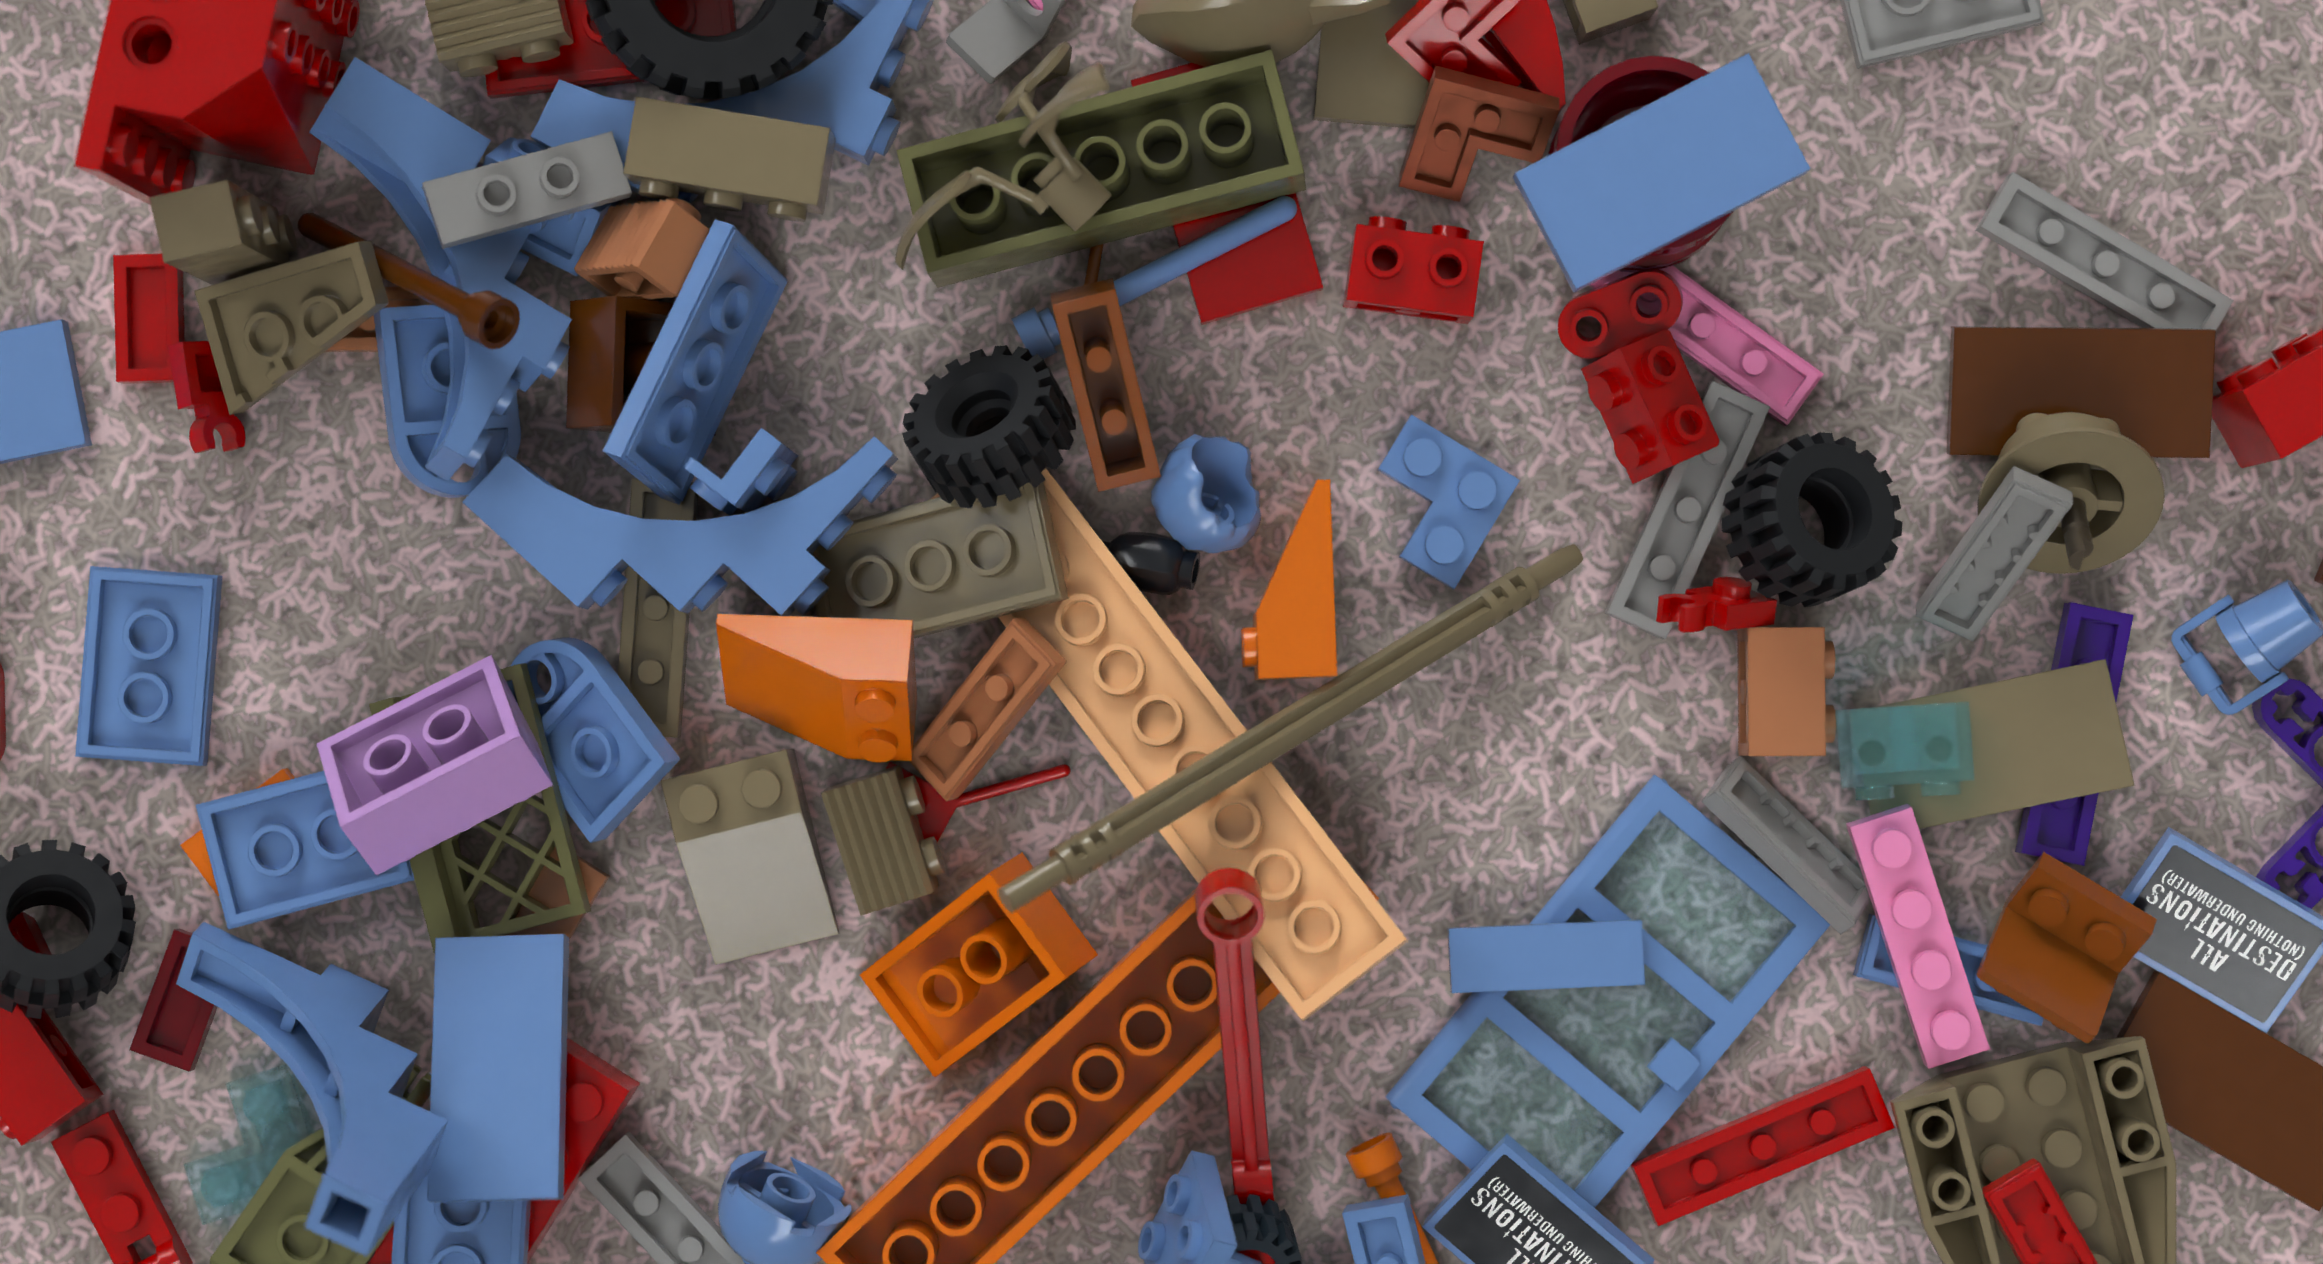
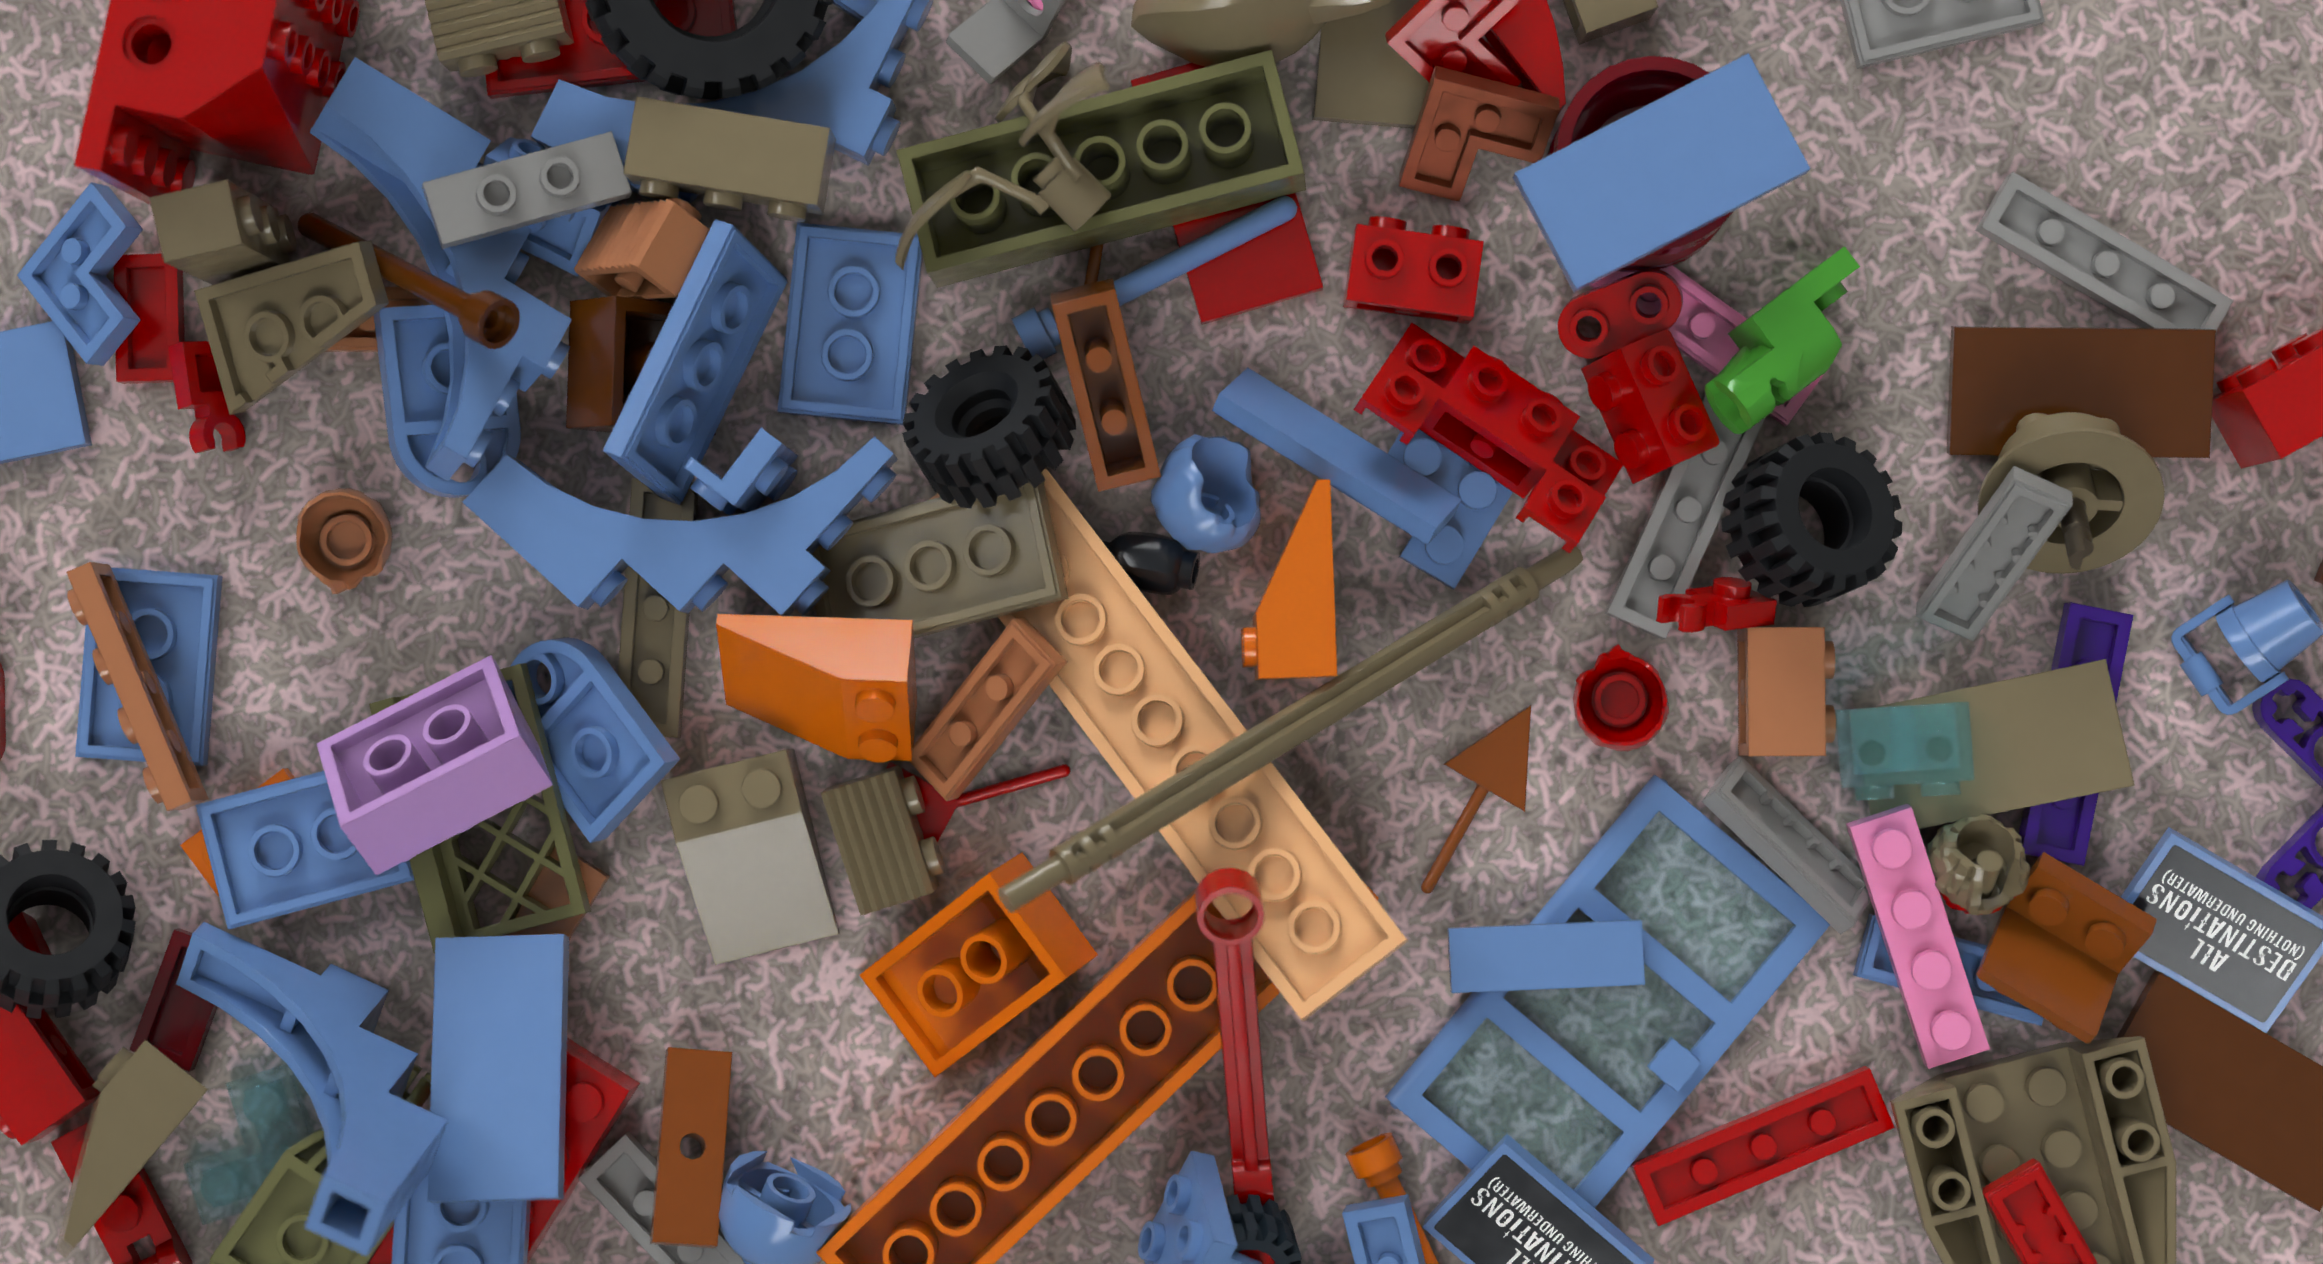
(71, 273): none -> medium blue plate
(134, 1114): none -> dark tan slope
(145, 710): none -> nougat plate
(343, 537): none -> nougat hair
(696, 1108): none -> dark orange tile
(849, 325): none -> medium blue tile
(1337, 455): none -> medium blue tile
(1497, 426): none -> red bracket
(1498, 766): none -> dark orange piece
(1620, 701): none -> red hair
(1781, 347): none -> bright green plate
(1978, 864): none -> dark tan piece

